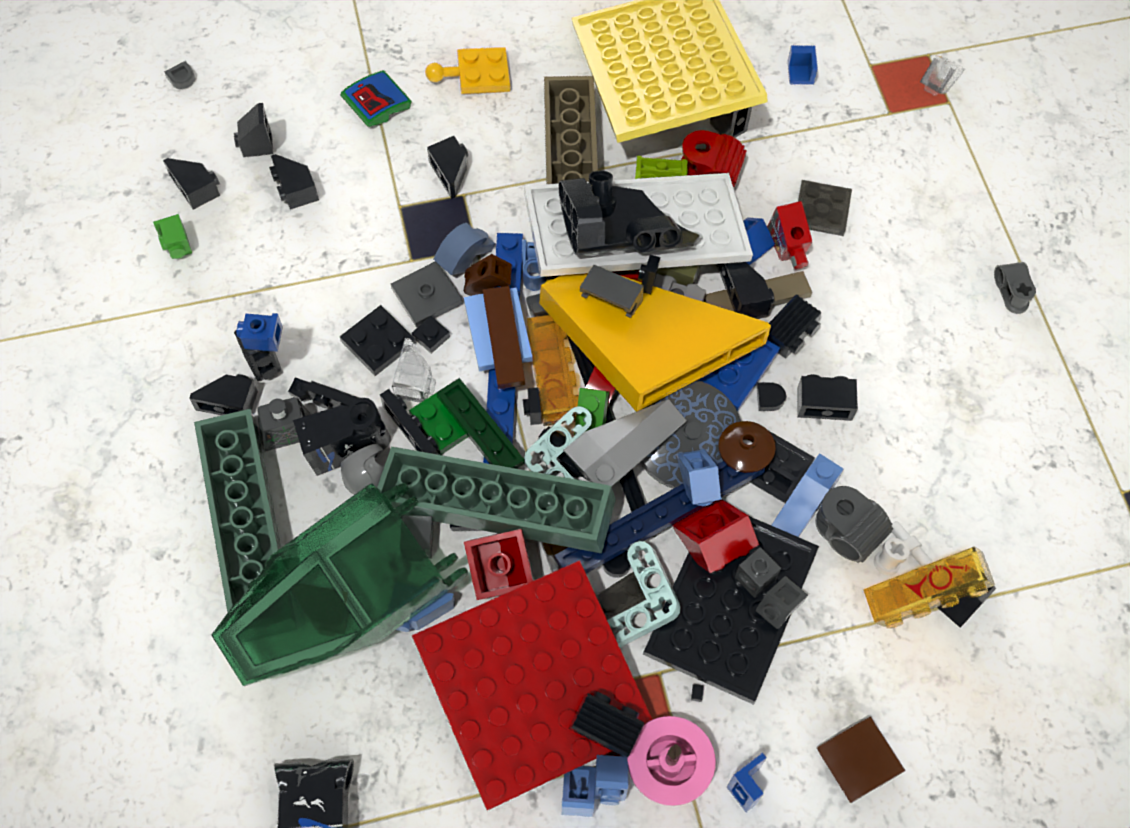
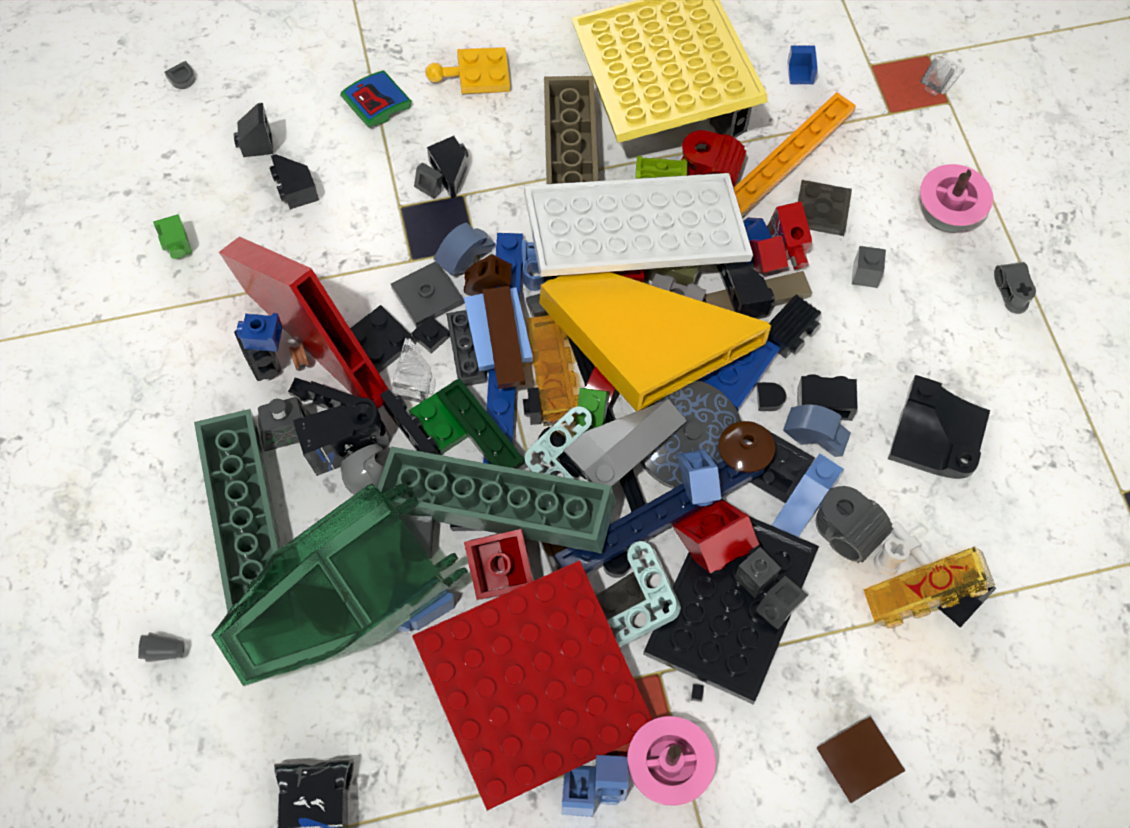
(159, 647): none -> dark grey cone
(193, 181): black slope -> none
(225, 395): black slope -> none
(298, 356): none -> nougat bush
(305, 314): none -> red slope
(428, 180): none -> dark grey plate
(464, 357): none -> dark grey tile
(607, 724): black brick -> none
(613, 289): dark grey hinge -> none
(616, 218): black panel -> none
(648, 273): black plate -> none
(744, 787): blue panel -> none
(768, 254): none -> red panel
(792, 151): none -> light orange plate
(817, 425): none -> sand blue brick
(868, 266): none -> dark grey brick
(938, 431): none -> black slope
(955, 197): none -> bright pink piece

